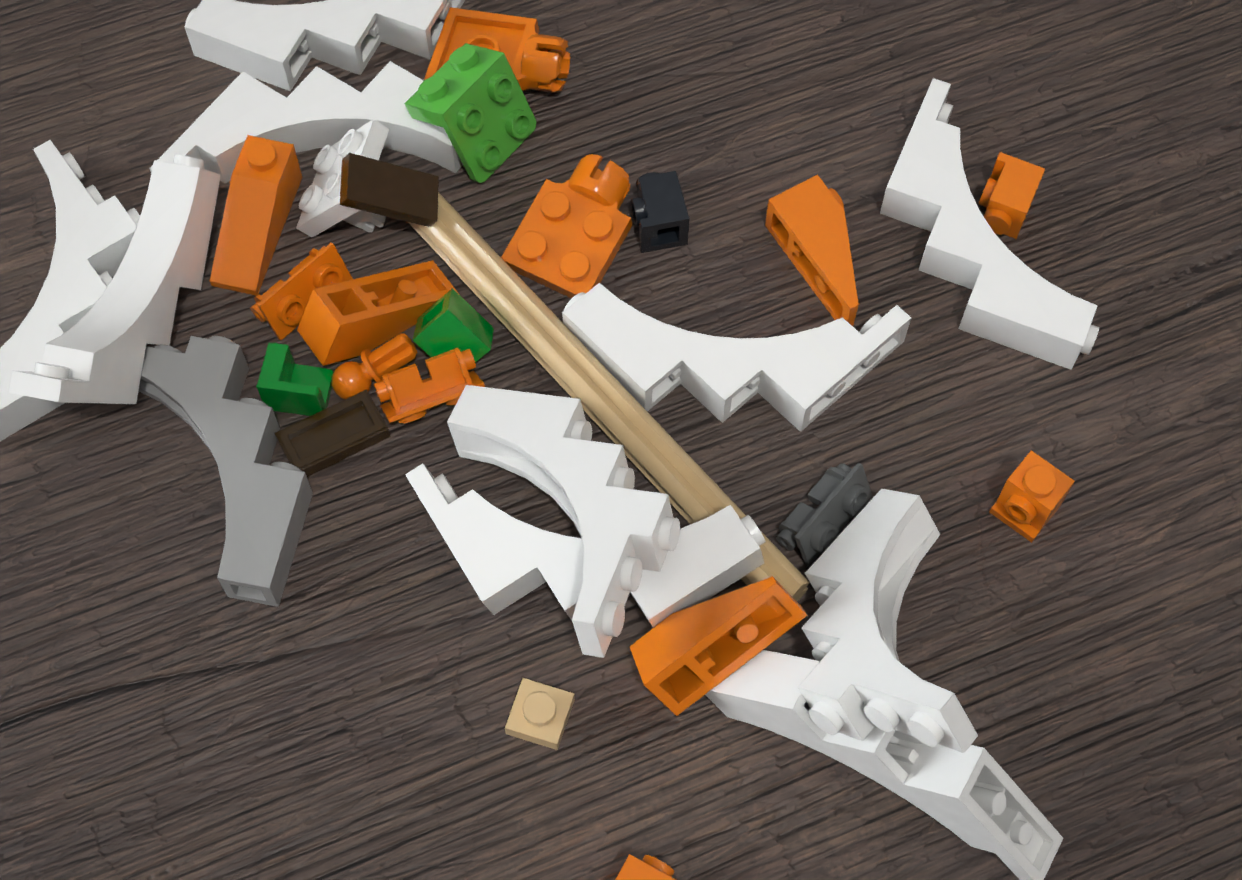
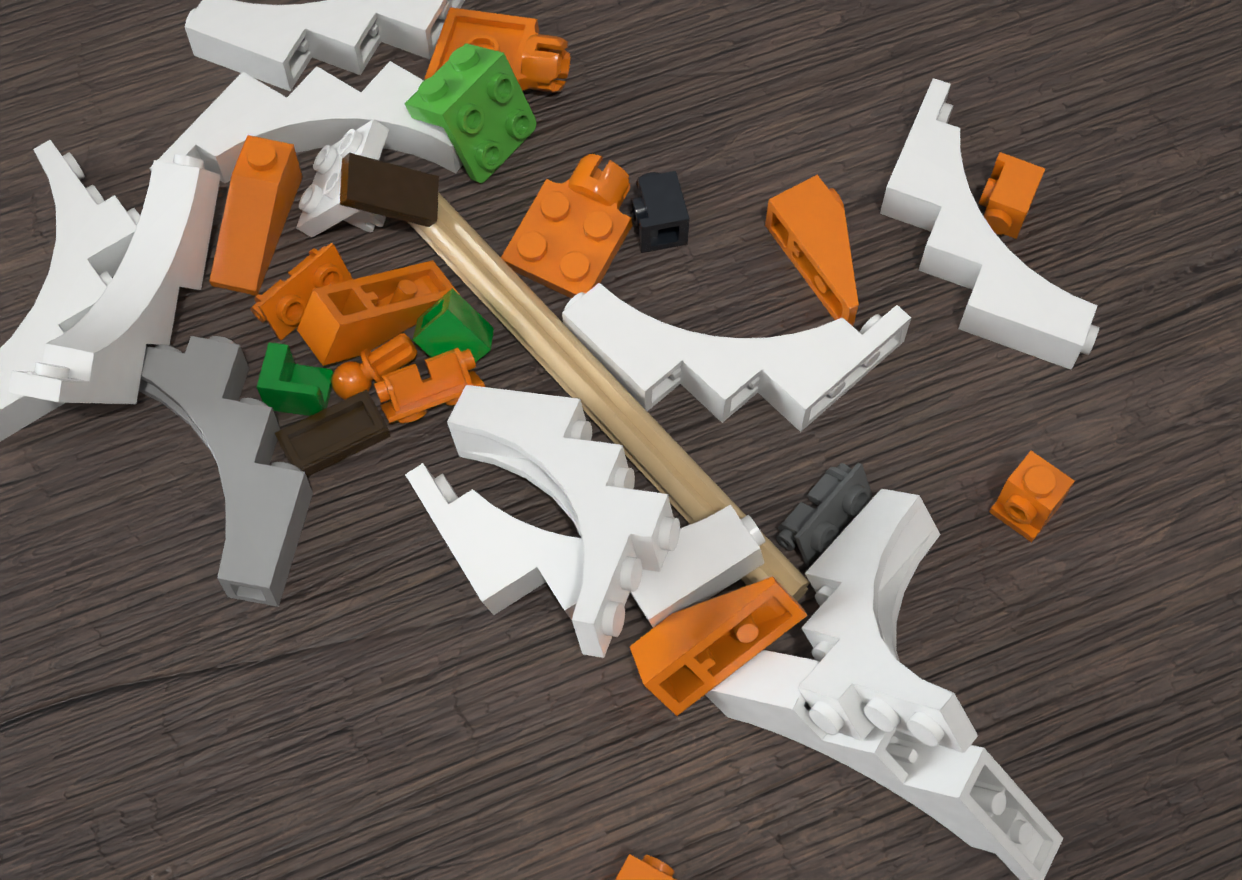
(539, 713): tan plate -> none

